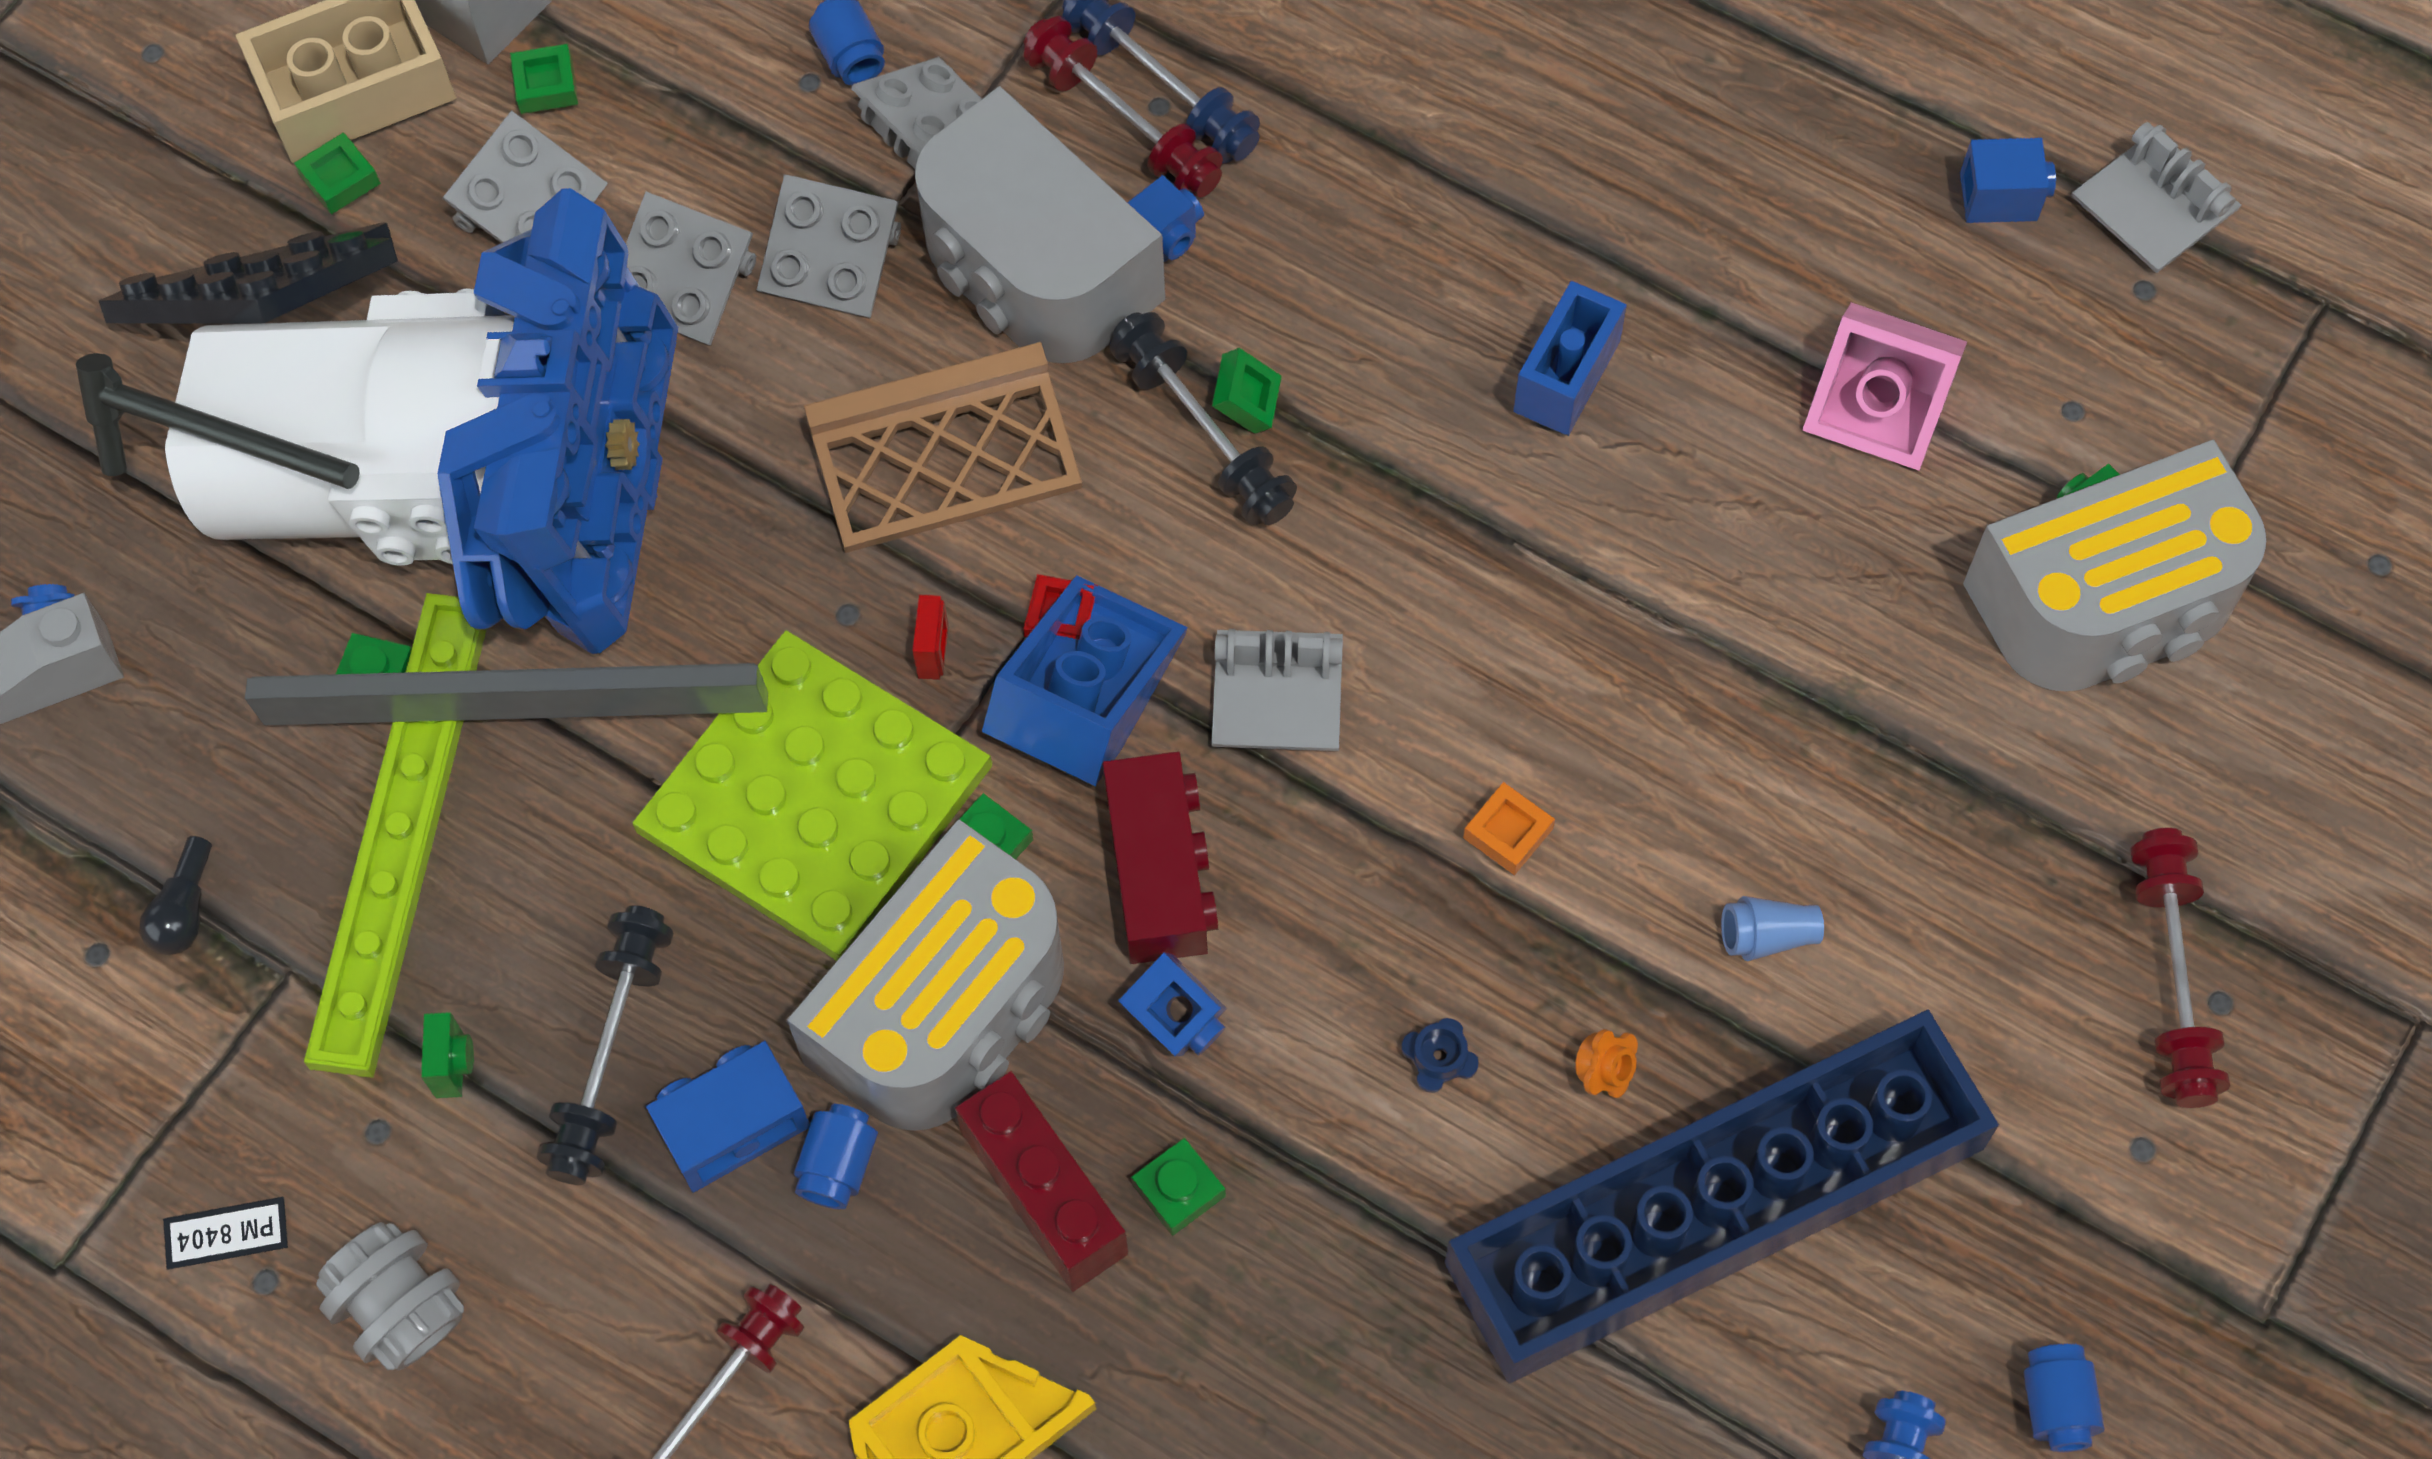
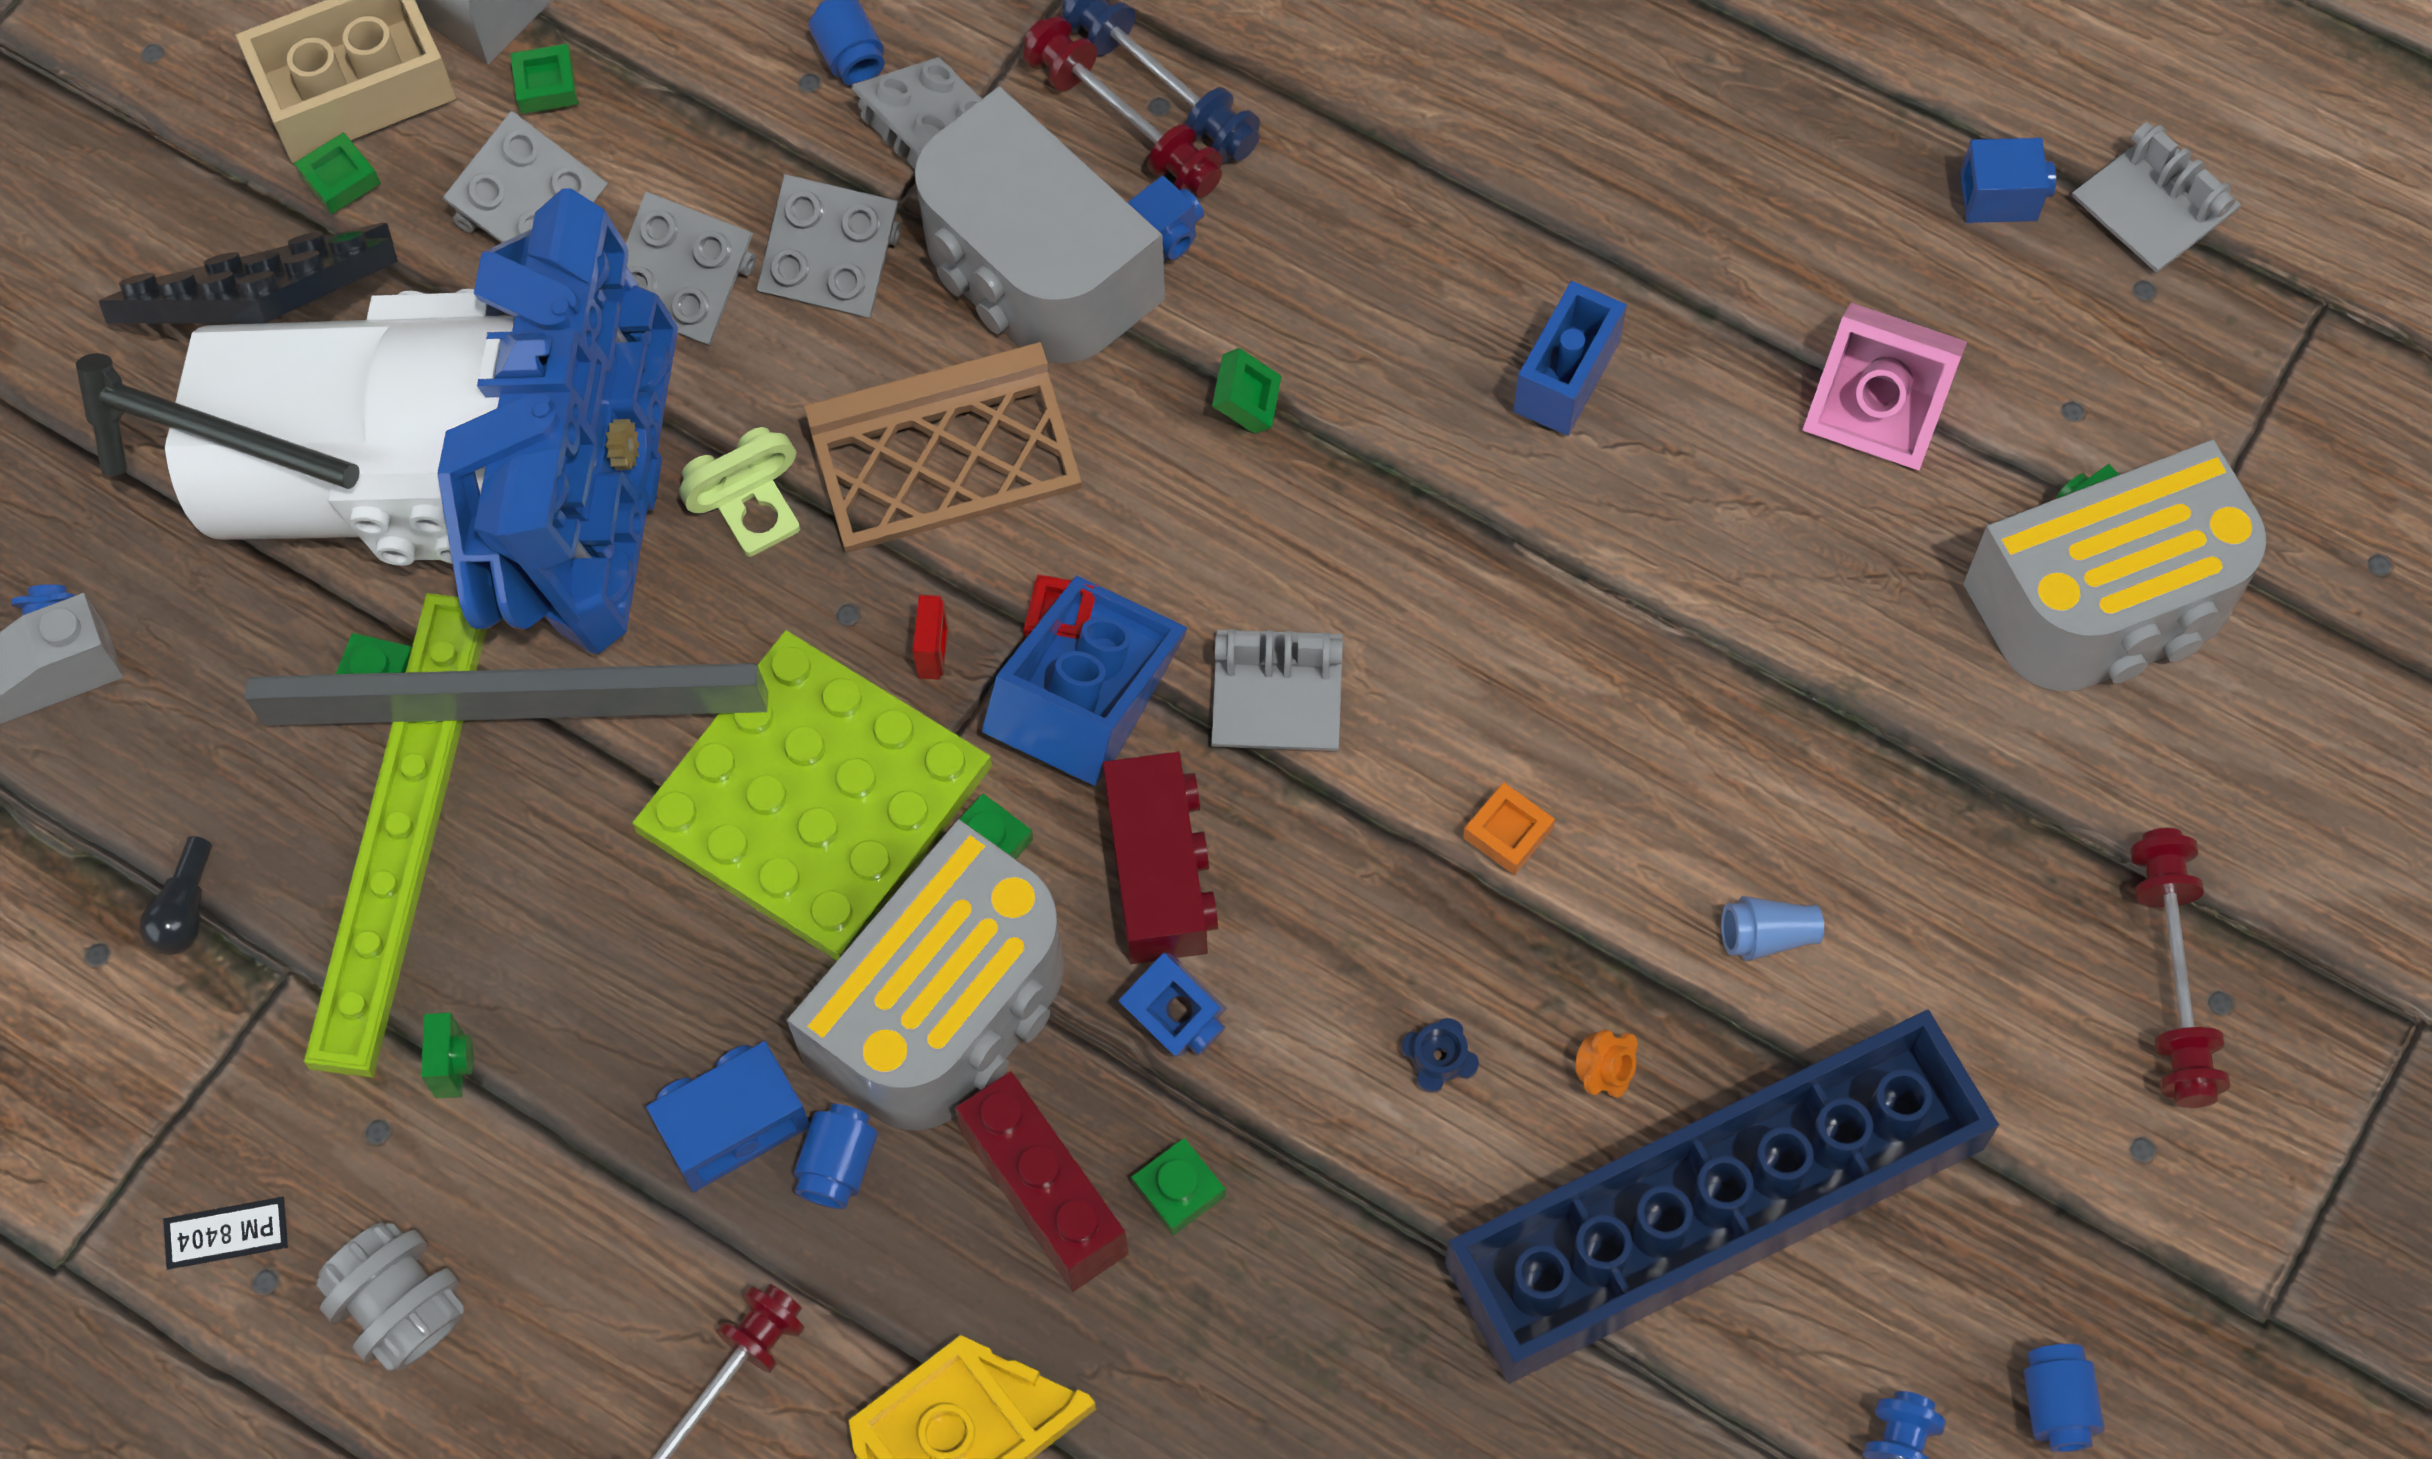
(572, 1154): black axle -> none
(740, 477): none -> yellowish green bracket
(1248, 474): black axle -> none

